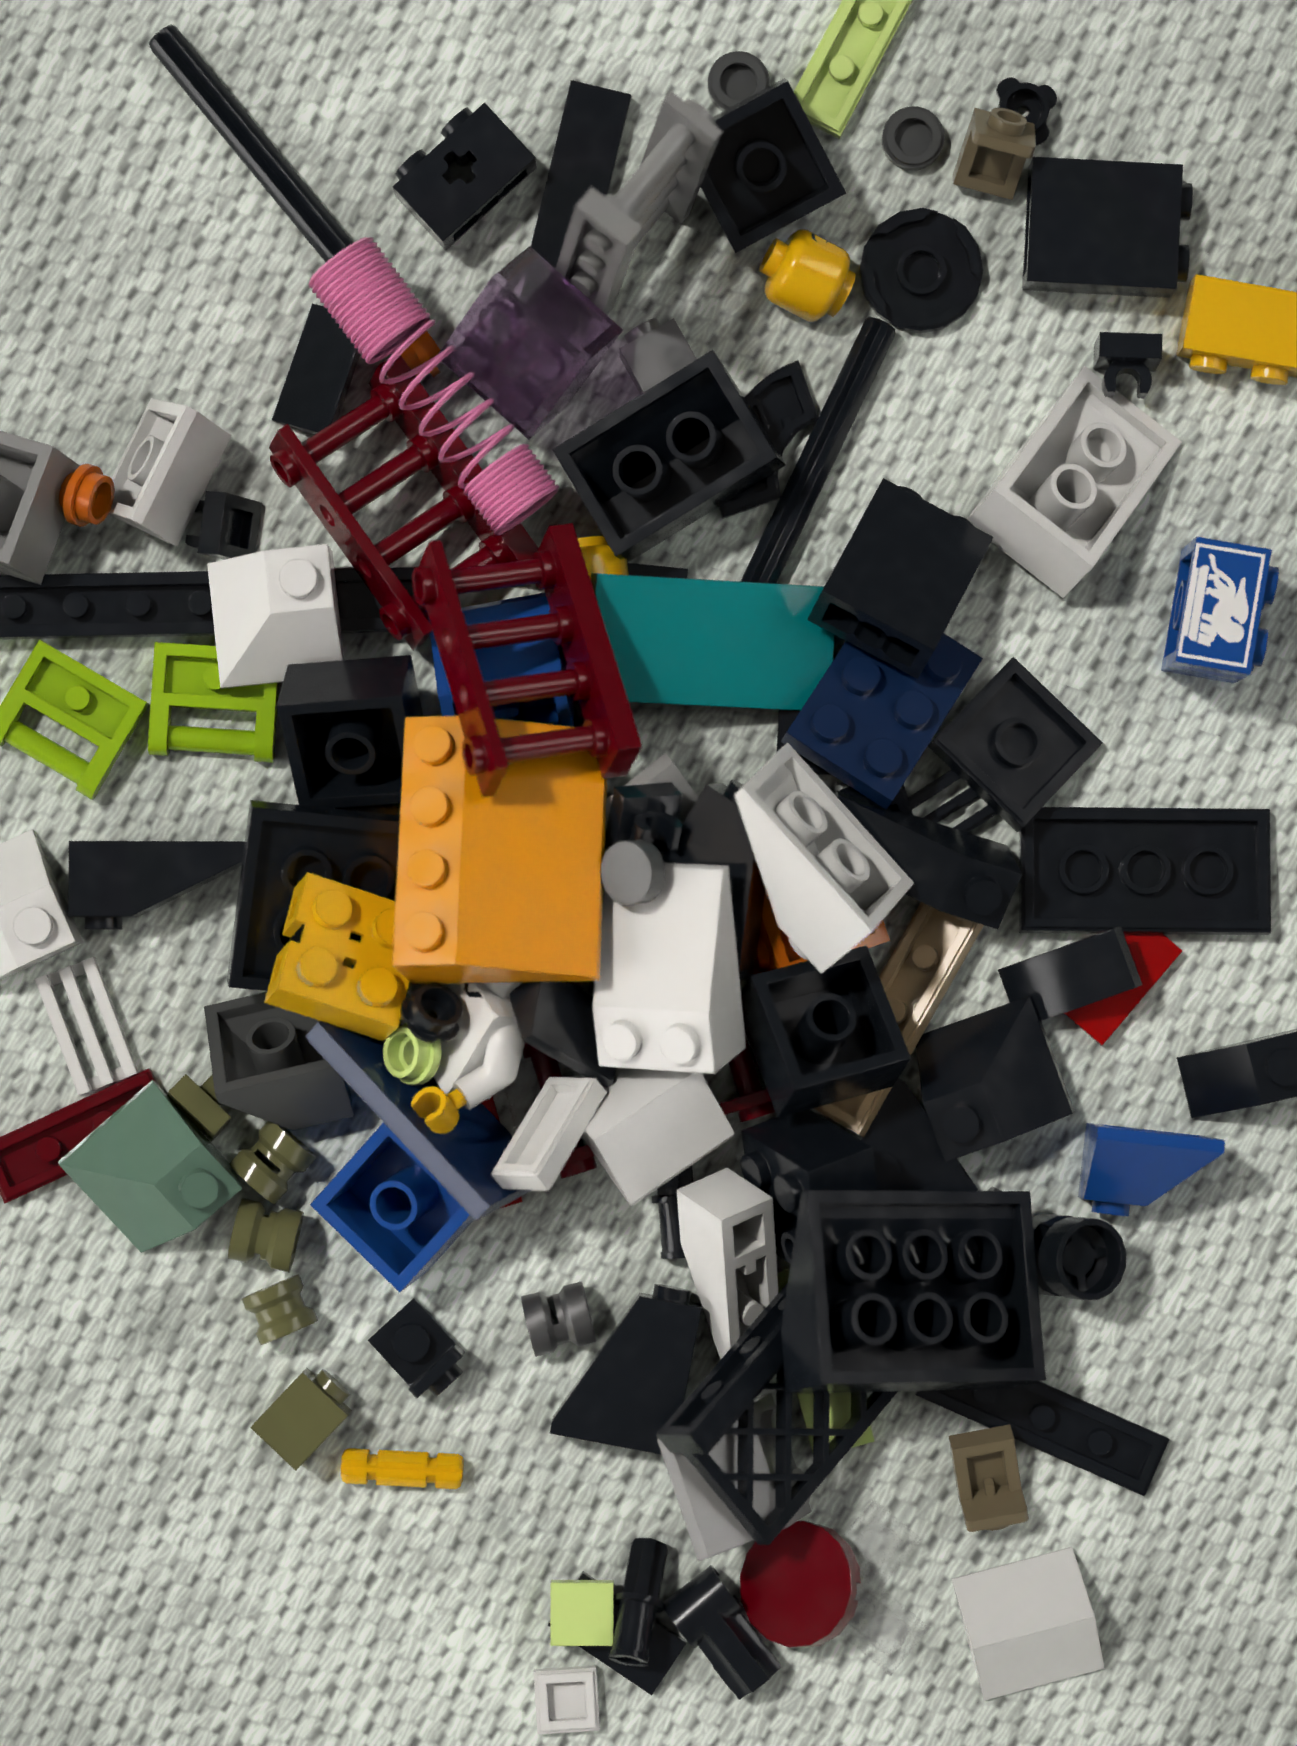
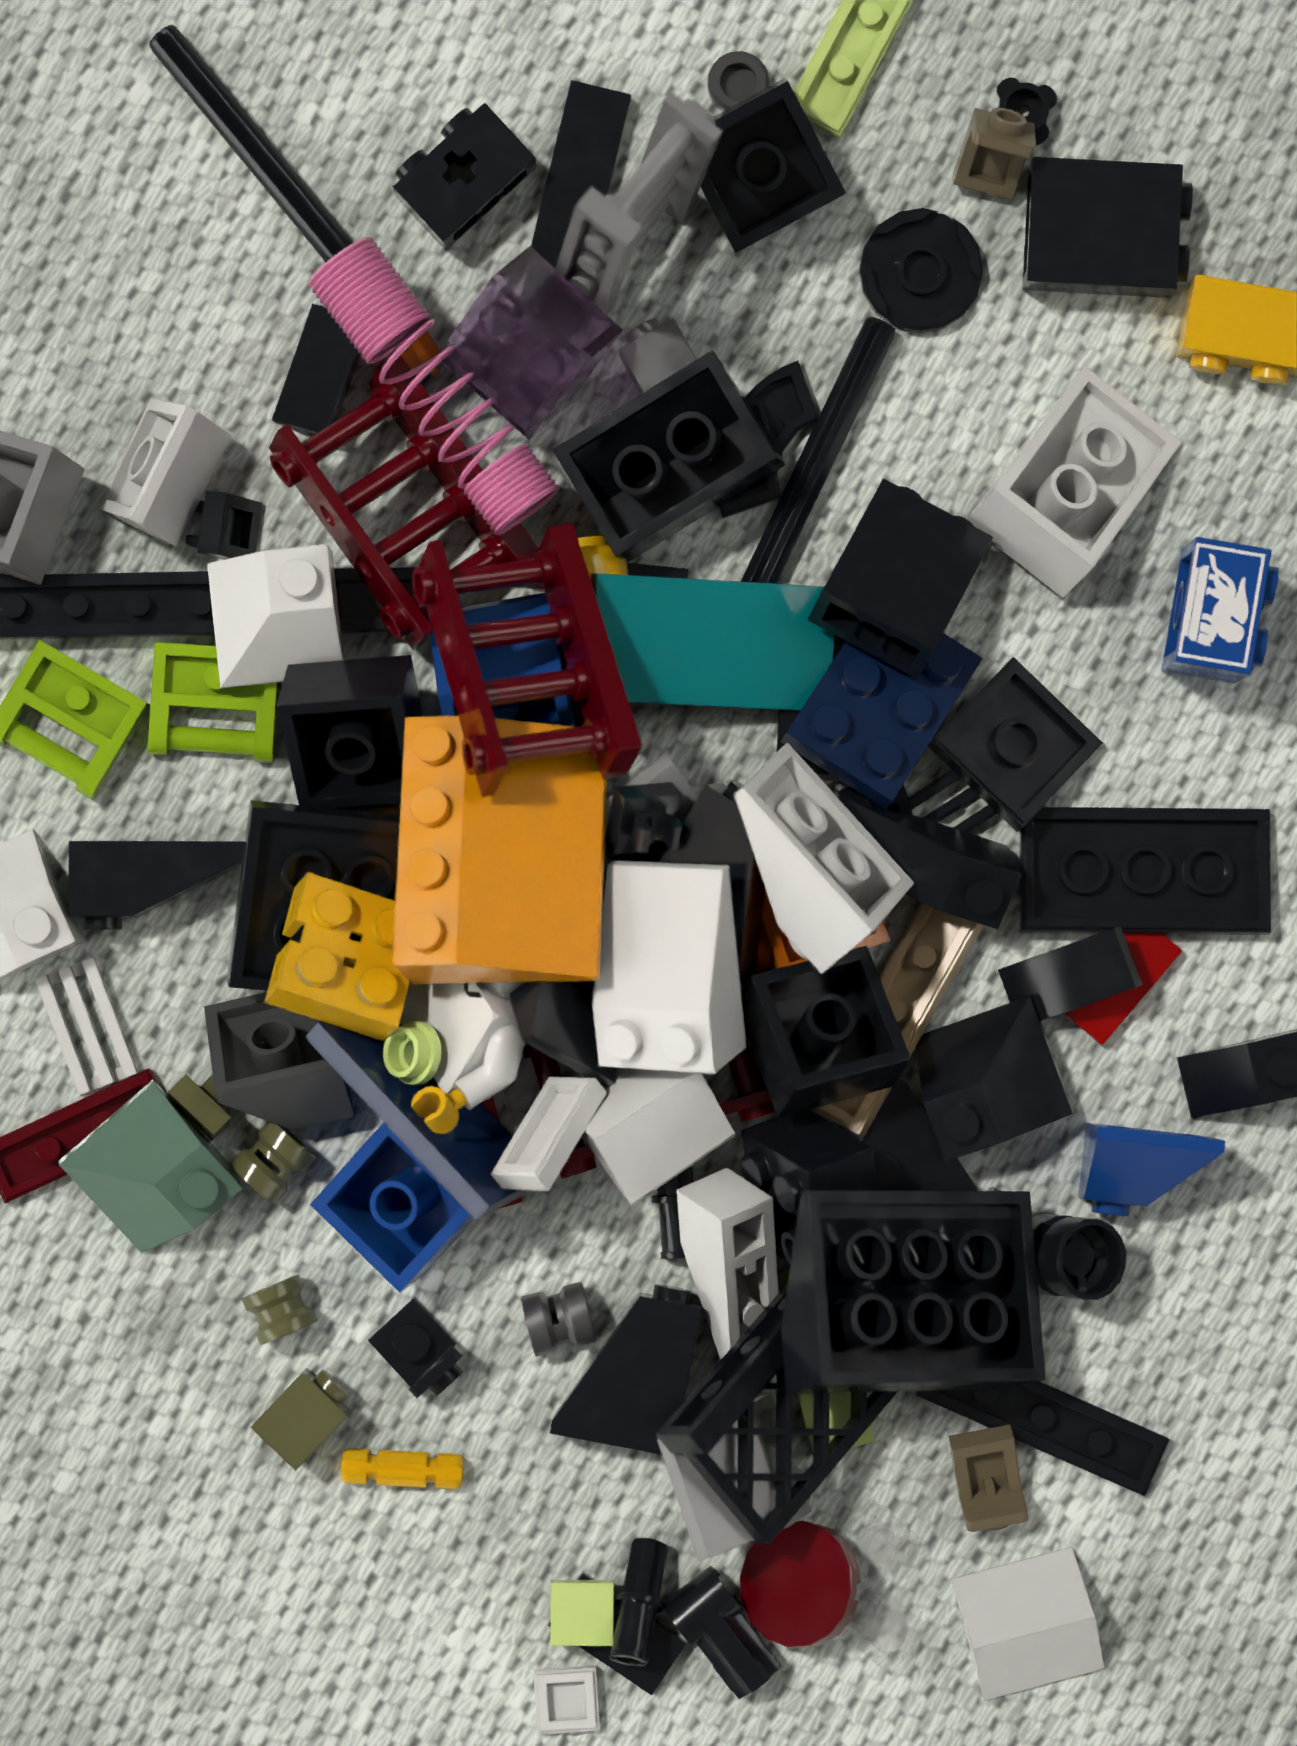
(86, 496): orange plate -> none
(270, 1236): olive wheel -> none
(432, 1013): black plate -> none
(632, 872): tile -> none
(807, 275): yellow head -> none
(912, 138): dark grey tile -> none
(1127, 354): black tile -> none

